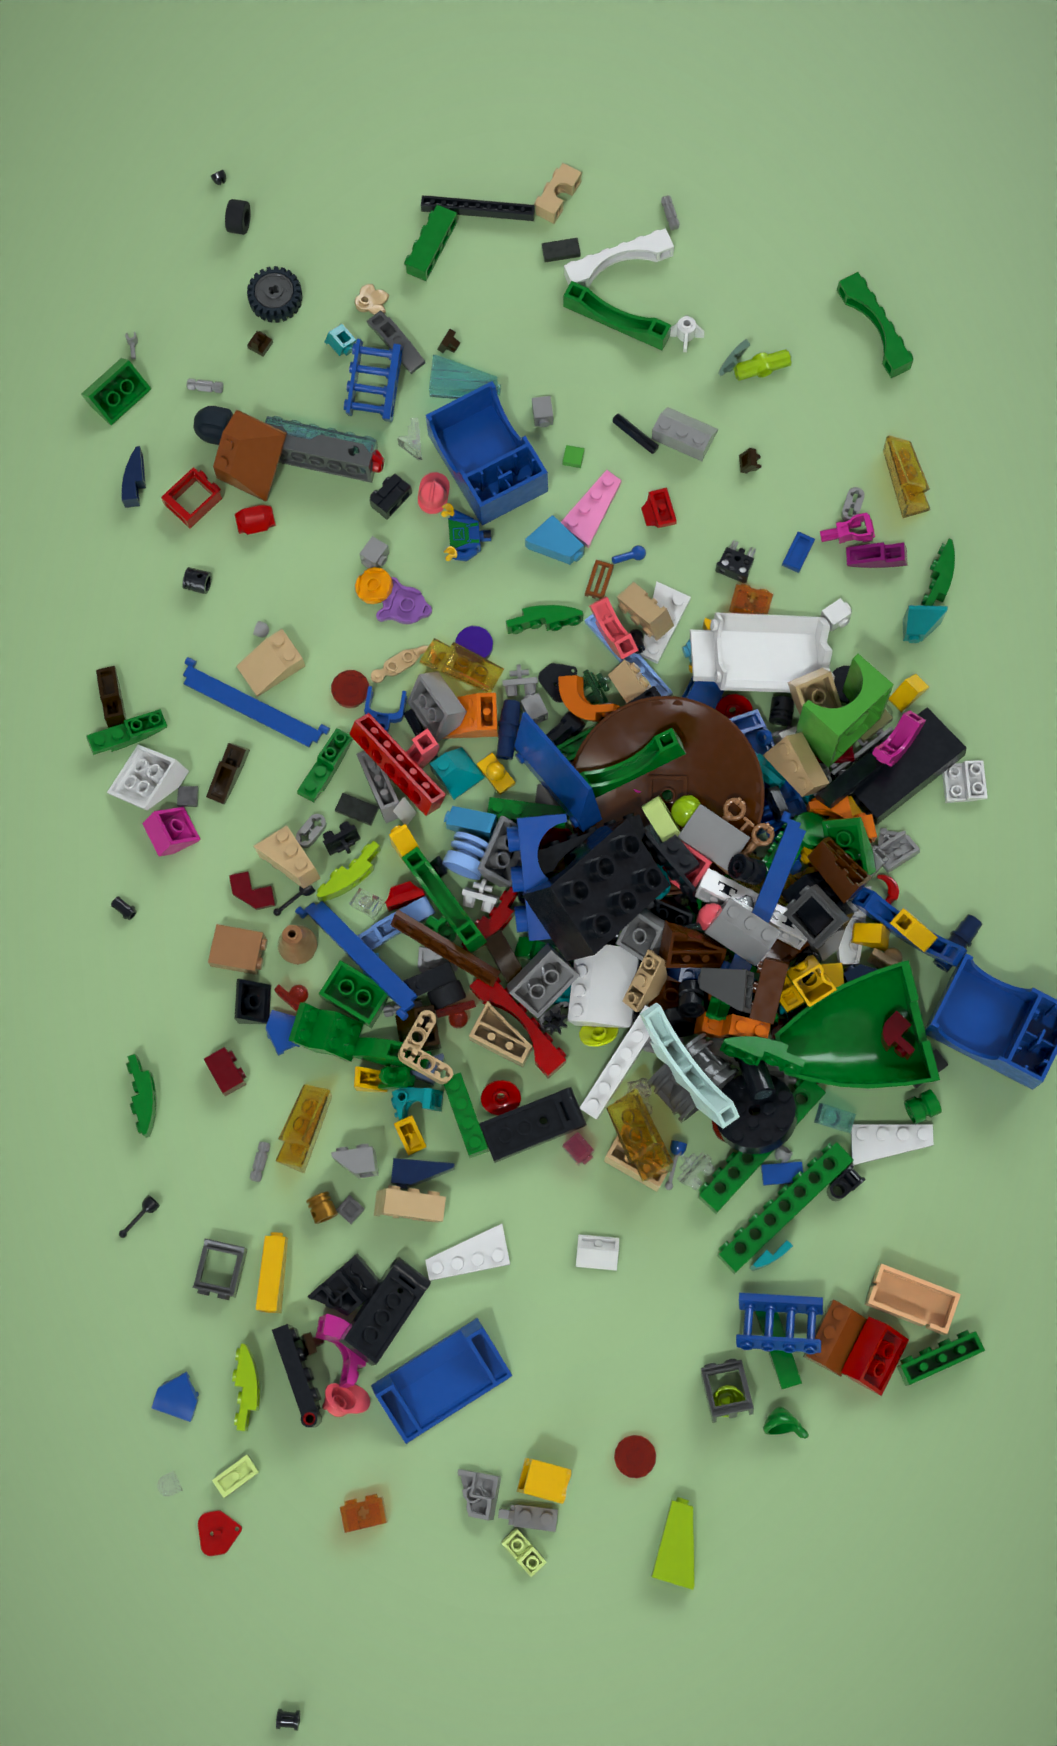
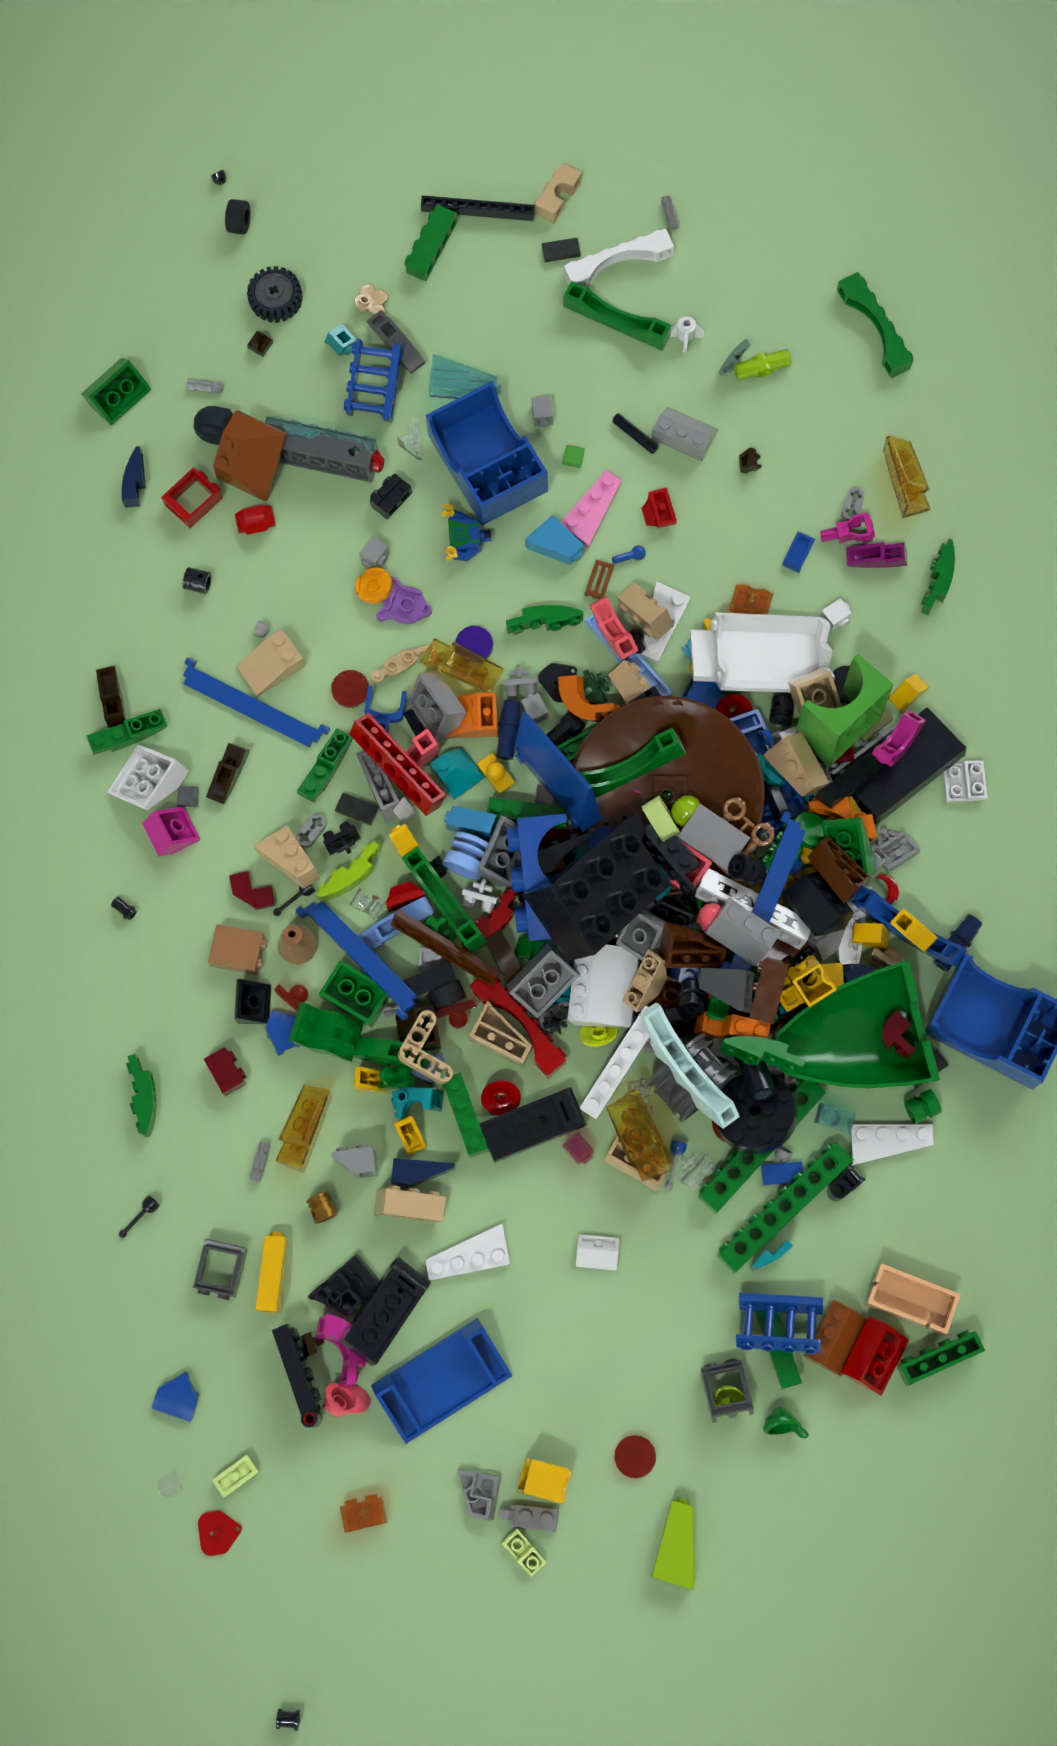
(132, 342): light grey hand -> none
(248, 1378): lime slope -> none
(350, 1209): flat silver tile -> none
(433, 492): coral piece -> none
(449, 342): dark brown tile -> none
(735, 563): black piece -> none
(820, 896): dark grey window -> none
(921, 621): teal slope -> none

